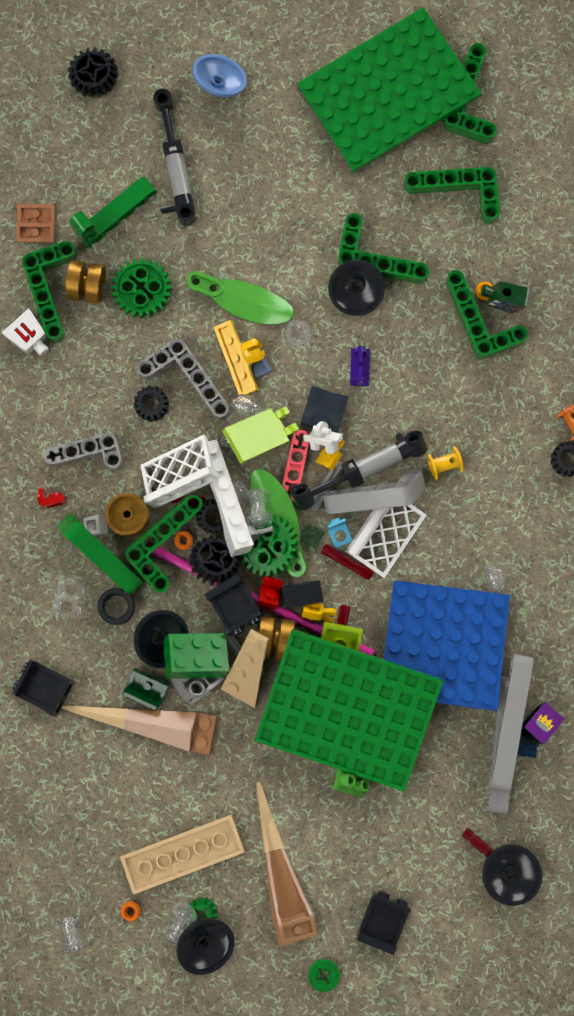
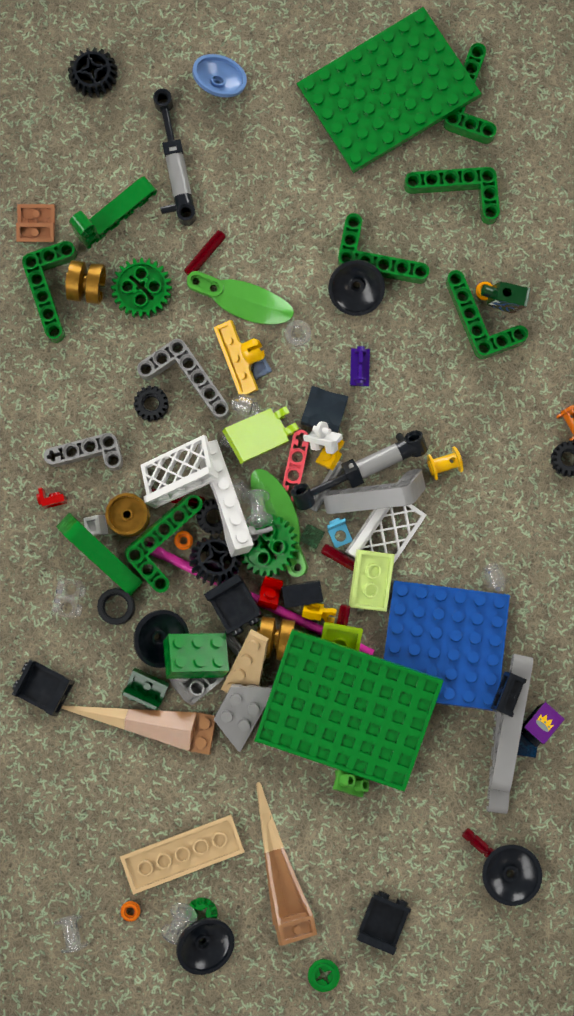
(27, 334): white torso -> none
(205, 252): none -> dark red axle
(241, 711): none -> light grey wing
(371, 580): none -> yellowish green tile
(508, 693): none -> black hinge

